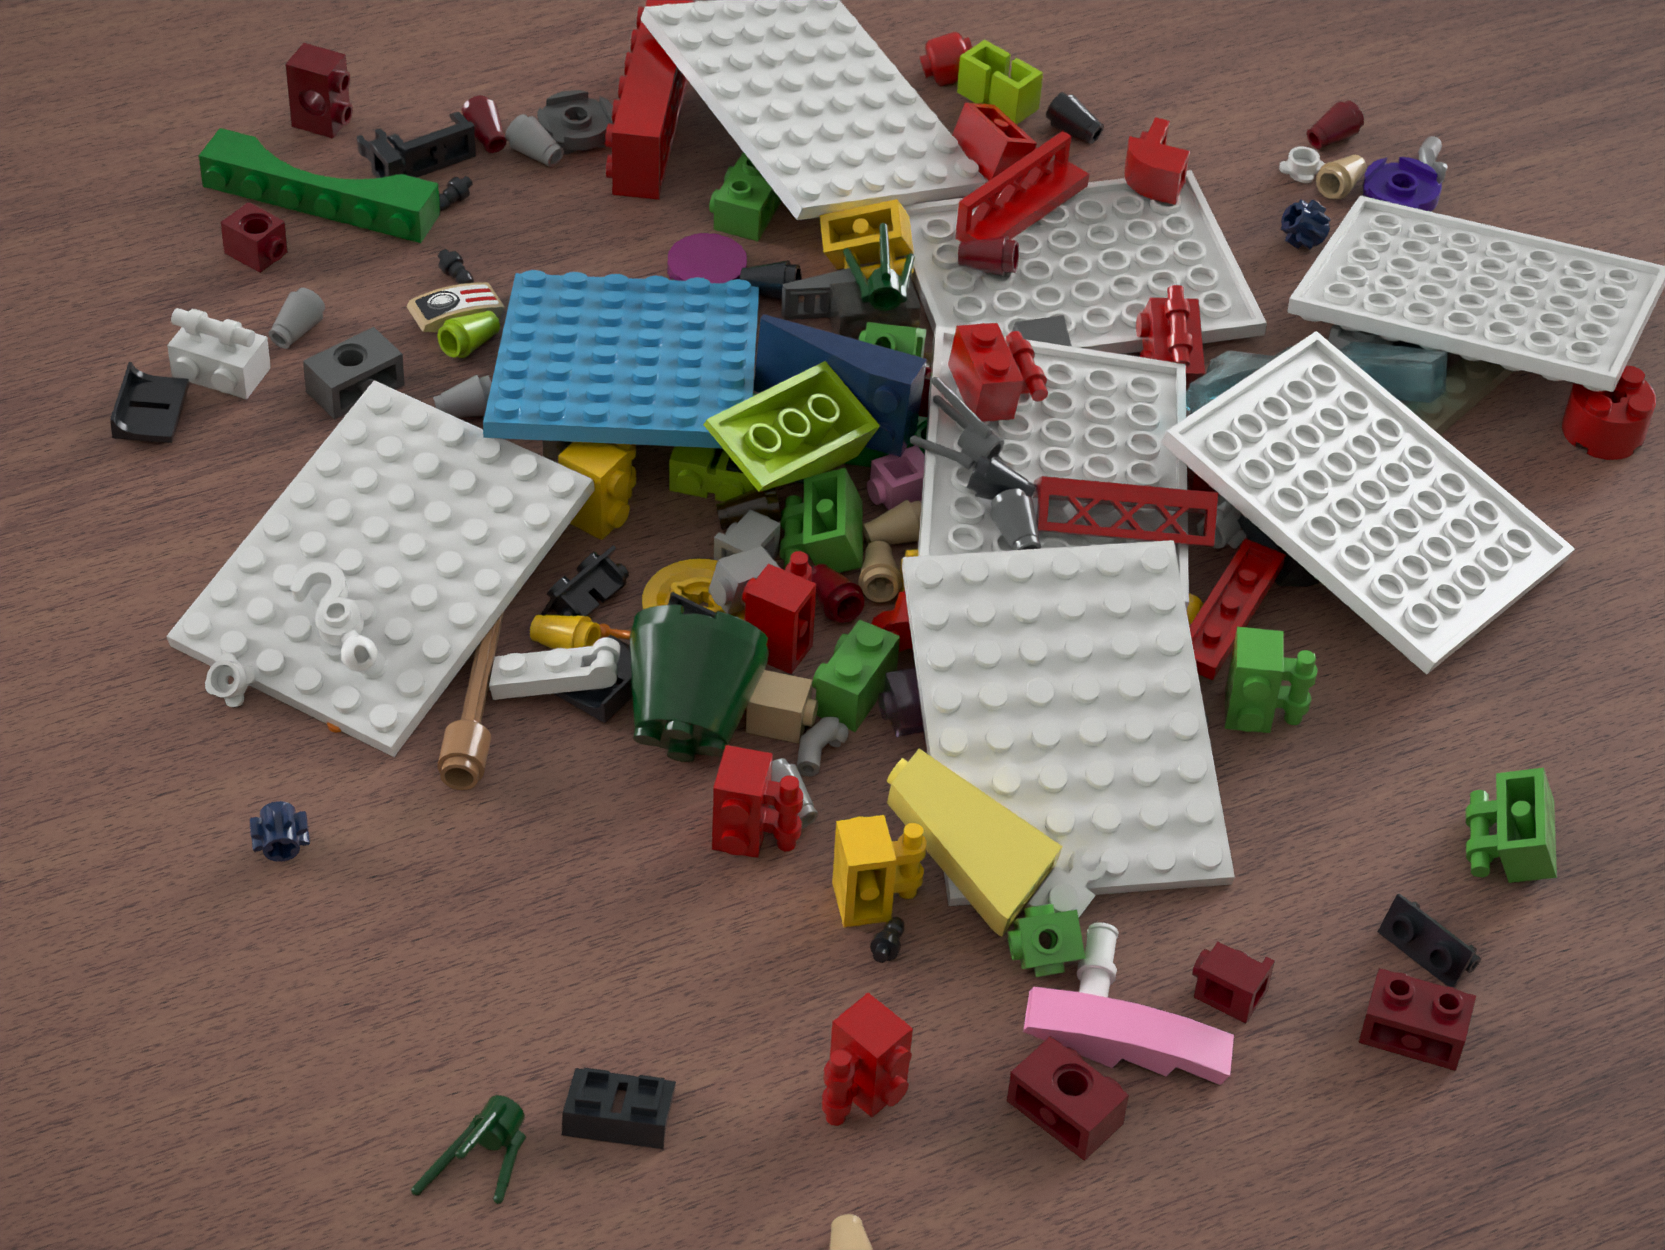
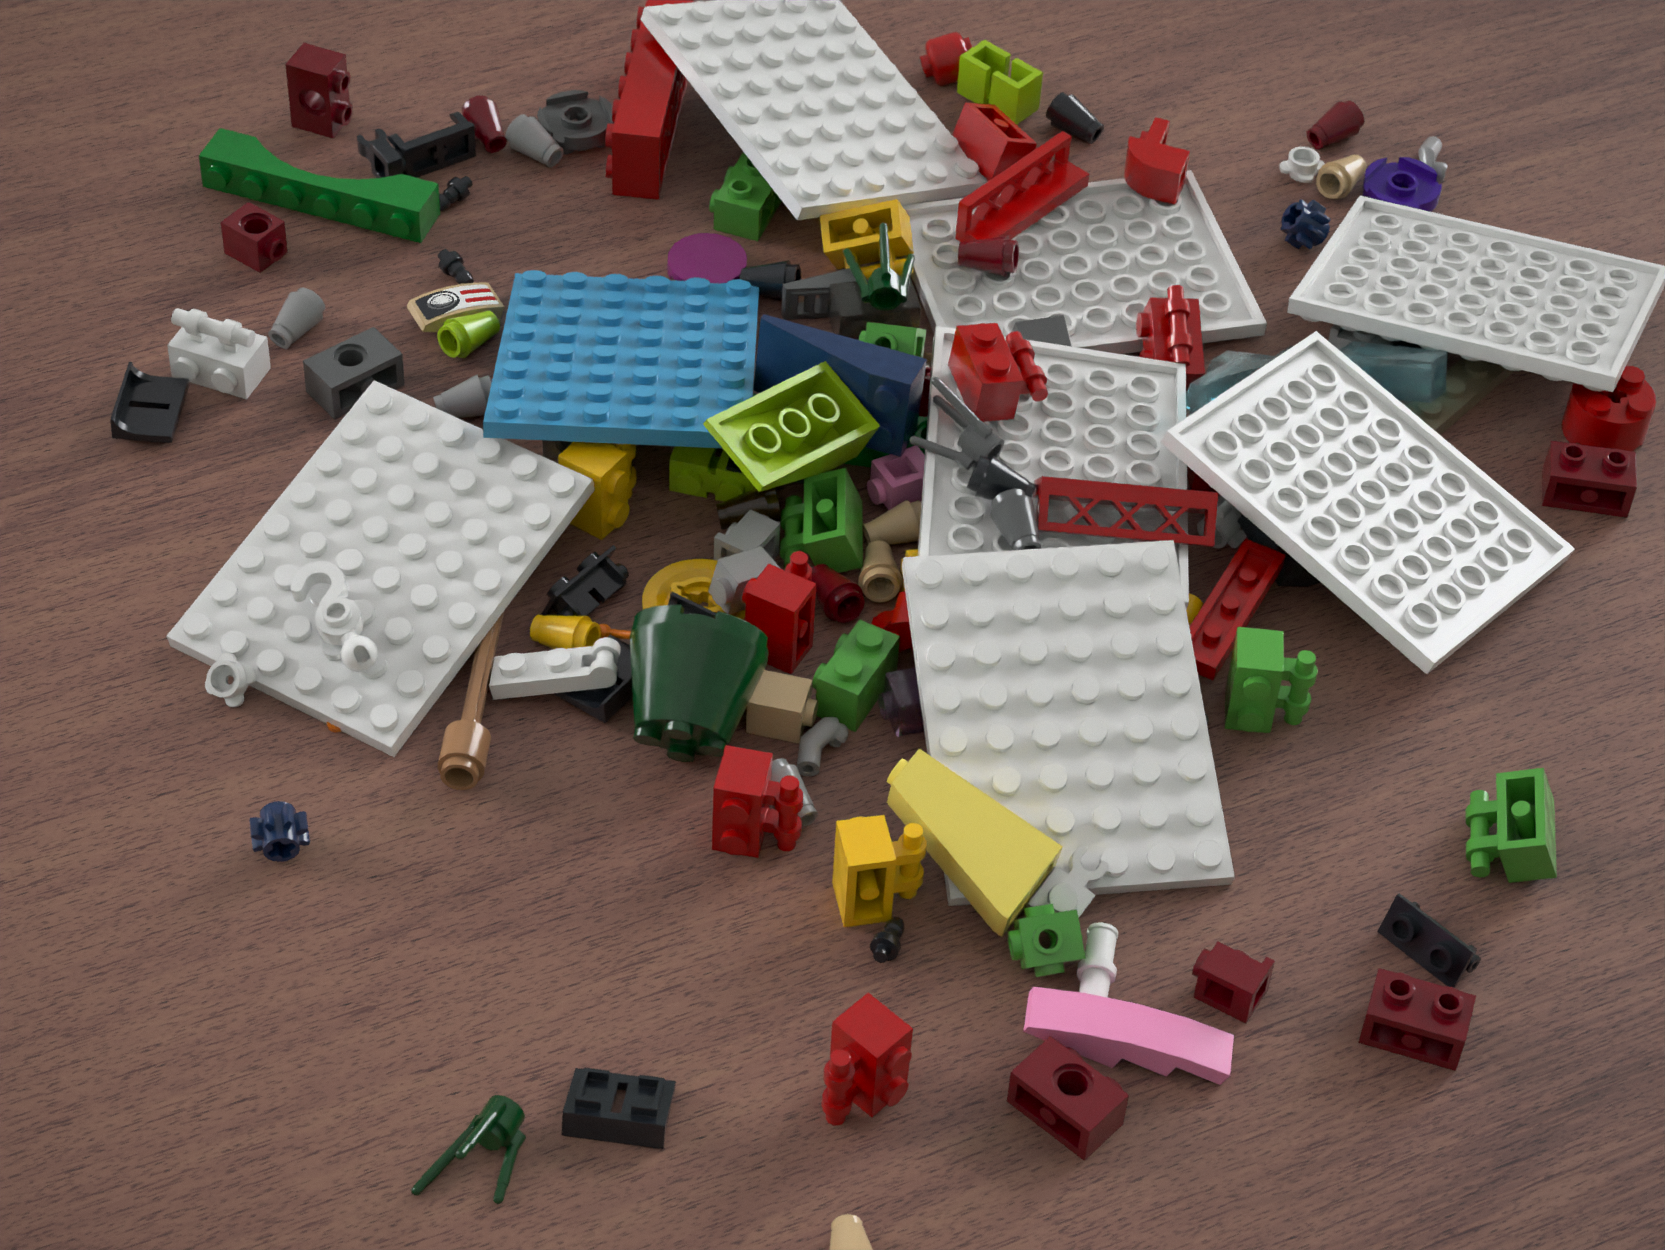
(1589, 479): none -> dark red brick

